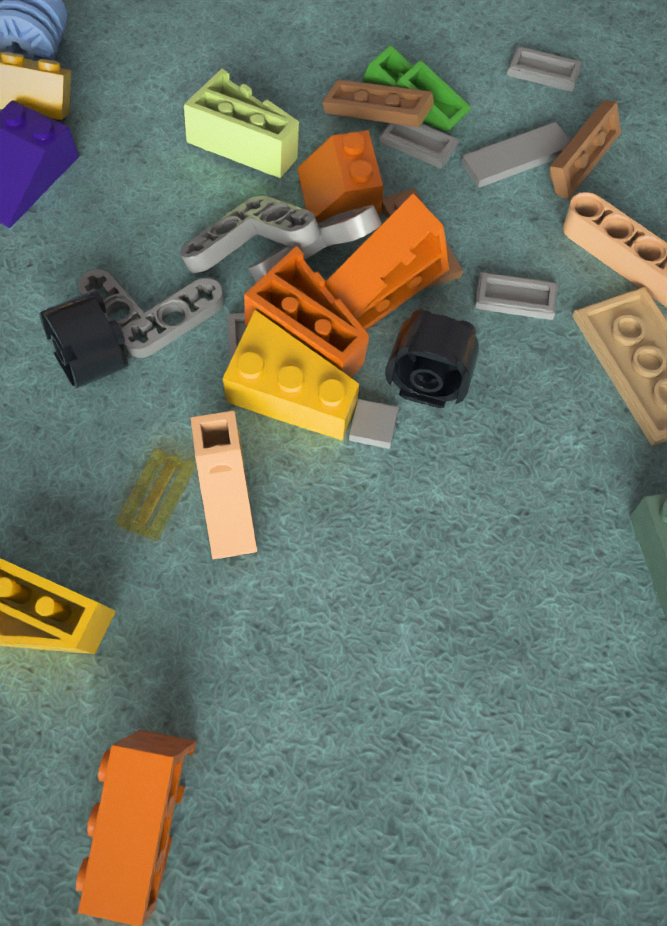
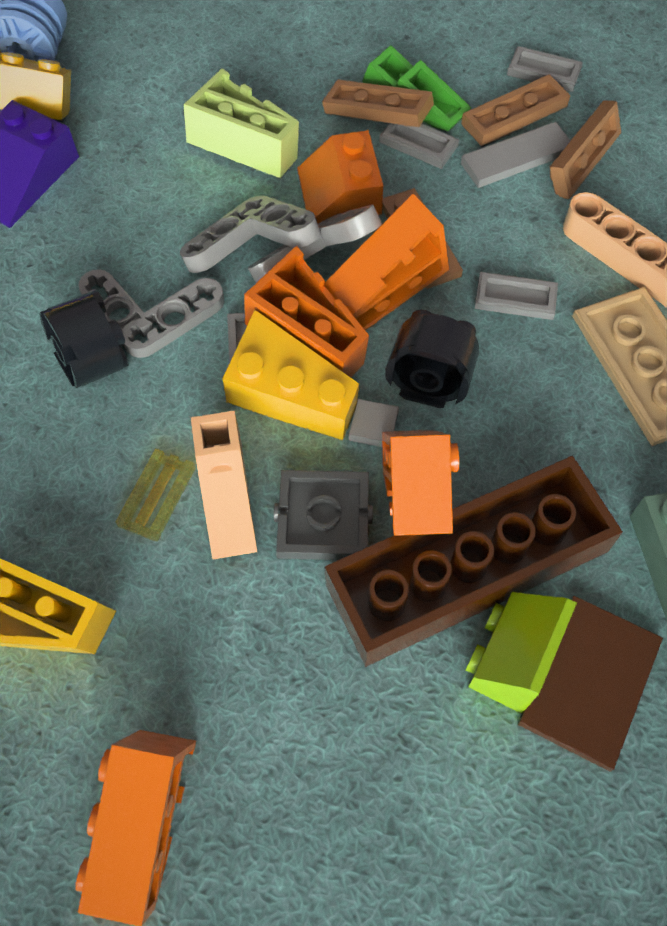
(322, 514): none -> dark grey plate
(419, 480): none -> orange wedge
(498, 546): none -> reddish brown brick
(515, 110): none -> medium nougat plate
(520, 648): none -> lime slope
(593, 685): none -> reddish brown tile

